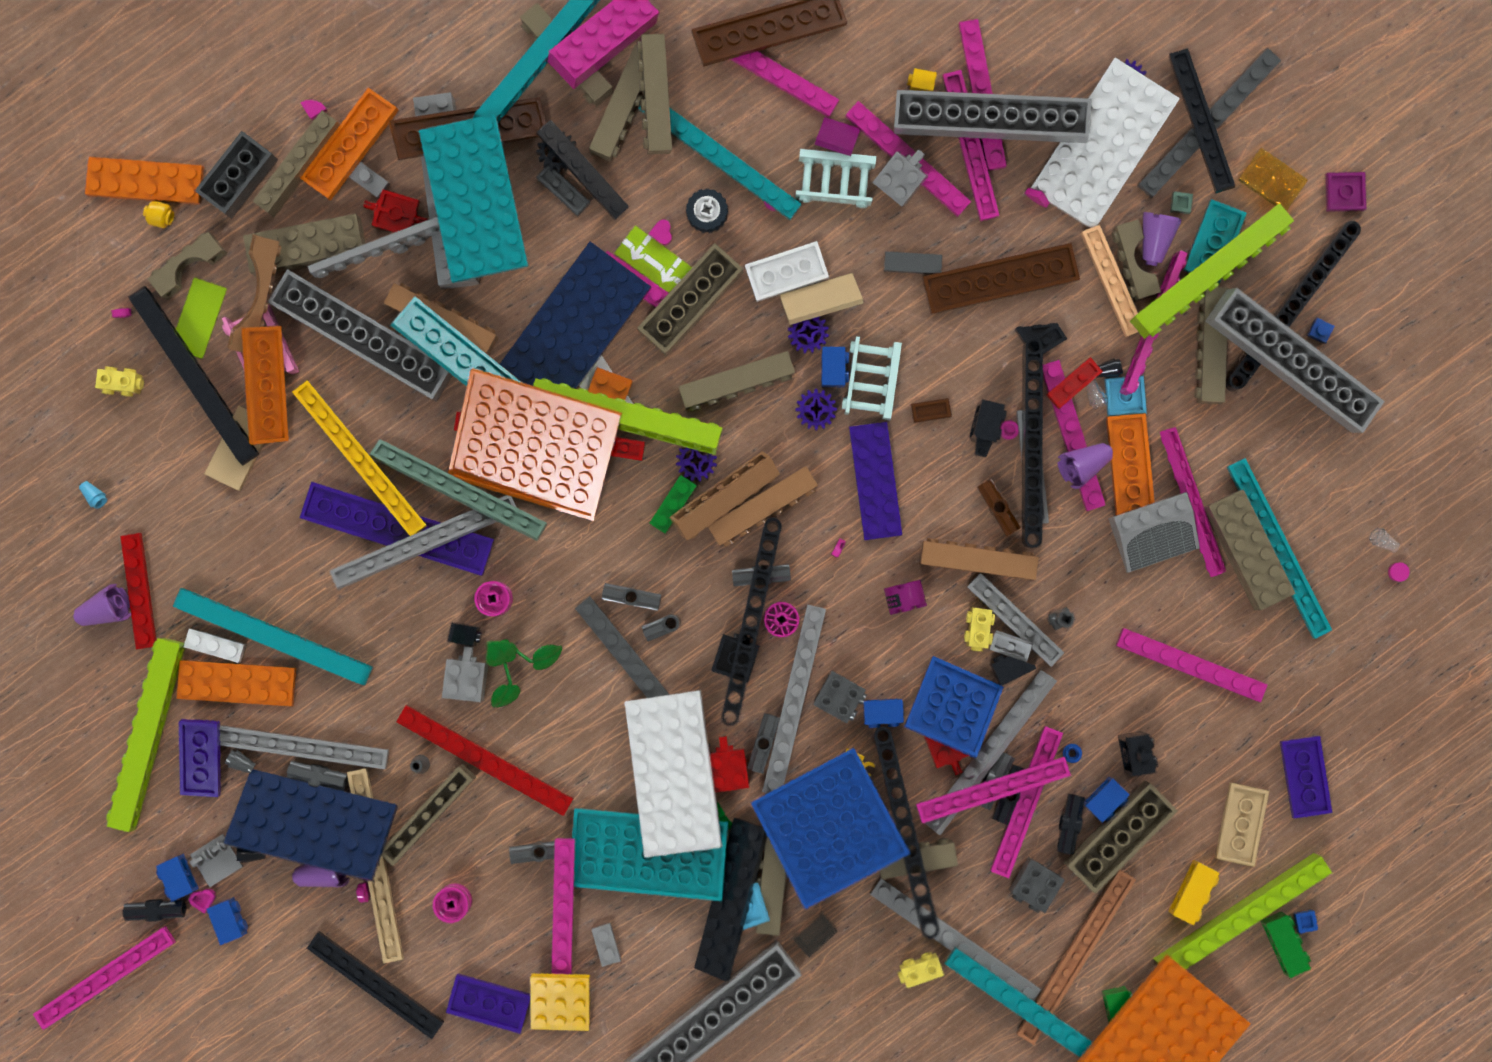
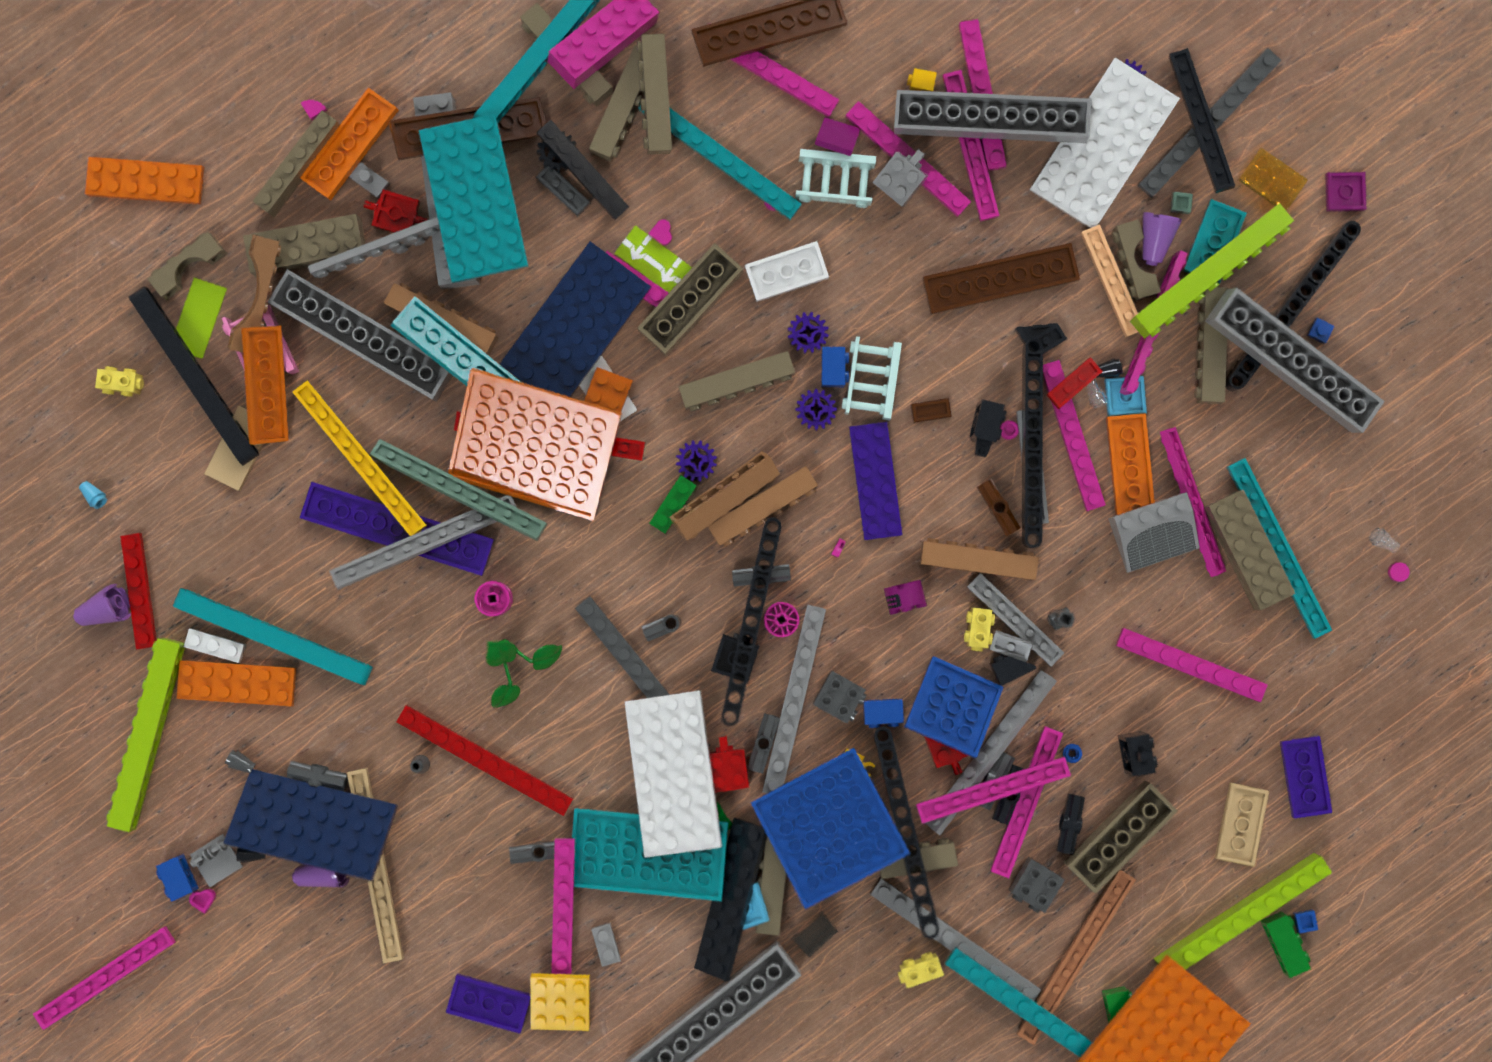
(121, 313): dark pink tile -> none
(154, 910): black piece -> none
(158, 214): yellow head -> none
(199, 758): dark purple plate -> none
(227, 920): blue brick -> none
(236, 174): dark grey brick -> none
(303, 747): light grey plate -> none
(363, 892): dark pink tile -> none
(375, 985): black plate -> none
(427, 814): dark tan brick -> none
(442, 903): dark pink wheel -> none
(464, 634): black slope -> none
(465, 677): light grey hinge -> none
(618, 594): dark grey piece -> none
(646, 421): lime brick -> none
(707, 210): black wheel -> none
(821, 298): tan tile -> none
(912, 263): dark grey tile -> none
(1037, 196): dark pink tile -> none
(1084, 463): medium lavender cone -> none
(1106, 799): blue brick -> none
(1194, 892): yellow brick -> none

